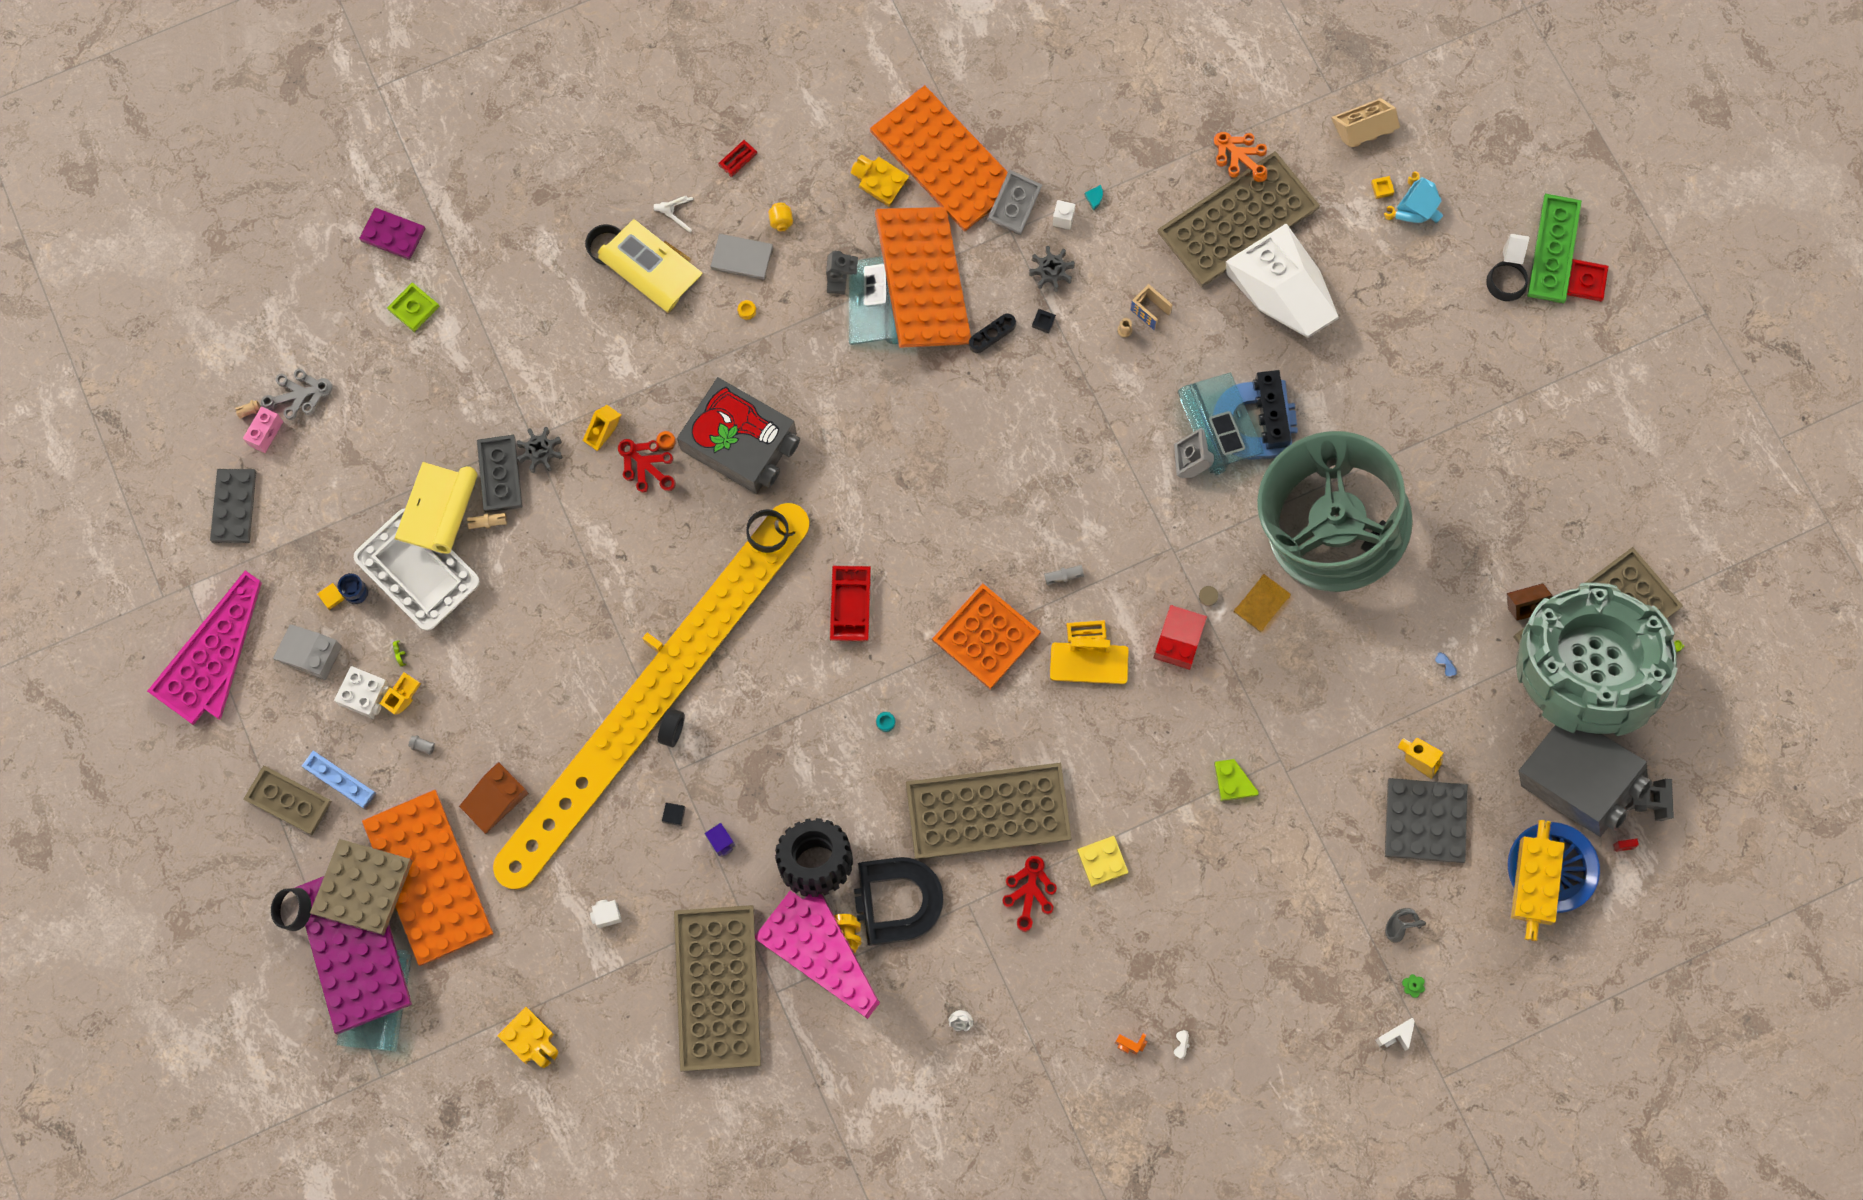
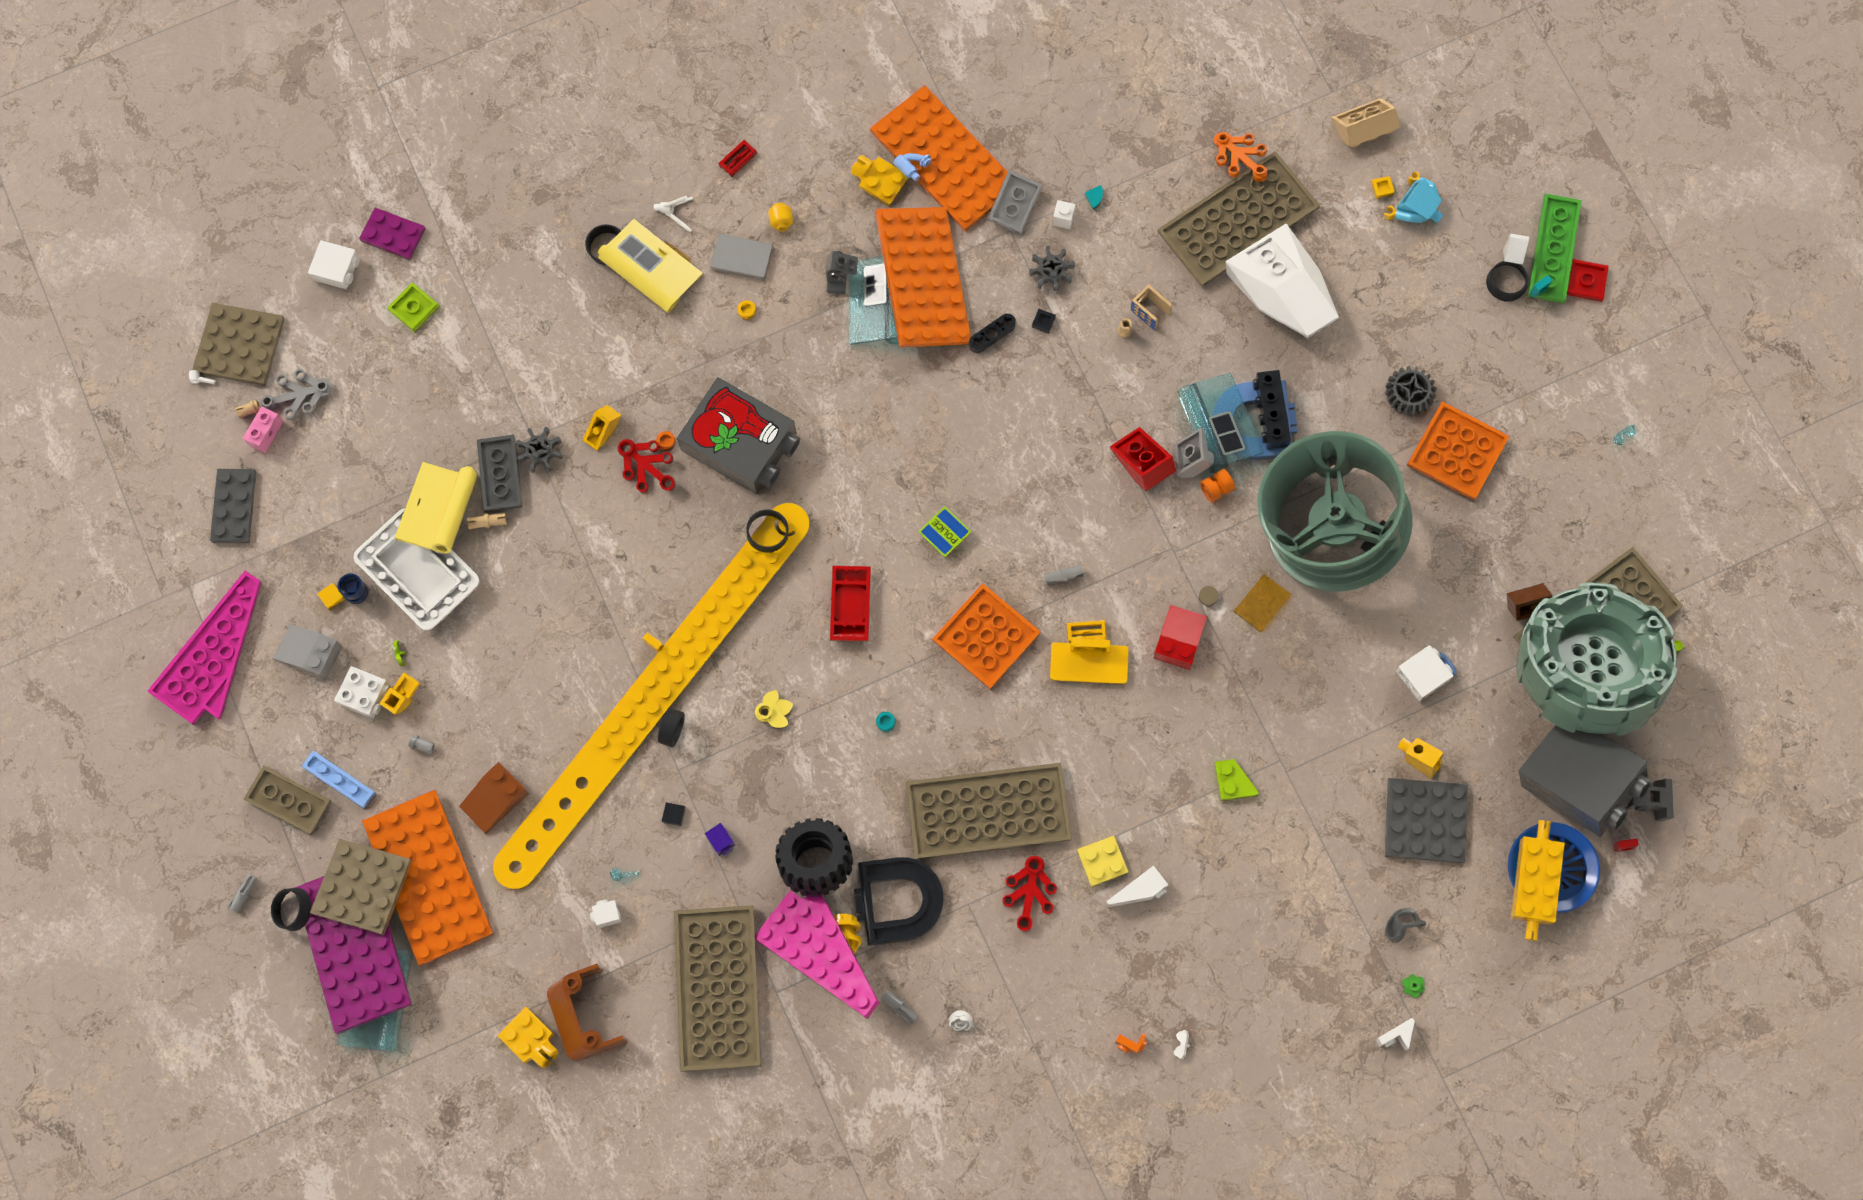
(195, 378): none -> white hand
(238, 344): none -> dark tan plate
(243, 893): none -> light grey axle
(333, 265): none -> white brick
(576, 1044): none -> dark orange windscreen
(617, 875): none -> clear light blue hand
(777, 710): none -> light yellow plate
(899, 1007): none -> light grey axle
(903, 164): none -> light blue plant
(944, 531): none -> piece
(1143, 458): none -> red slope
(1143, 888): none -> white slope
(1220, 484): none -> orange wheel
(1425, 392): none -> dark grey gear
(1425, 673): none -> white brick
(1458, 451): none -> orange plate
(1541, 286): none -> teal tile
(1629, 431): none -> clear light blue piece

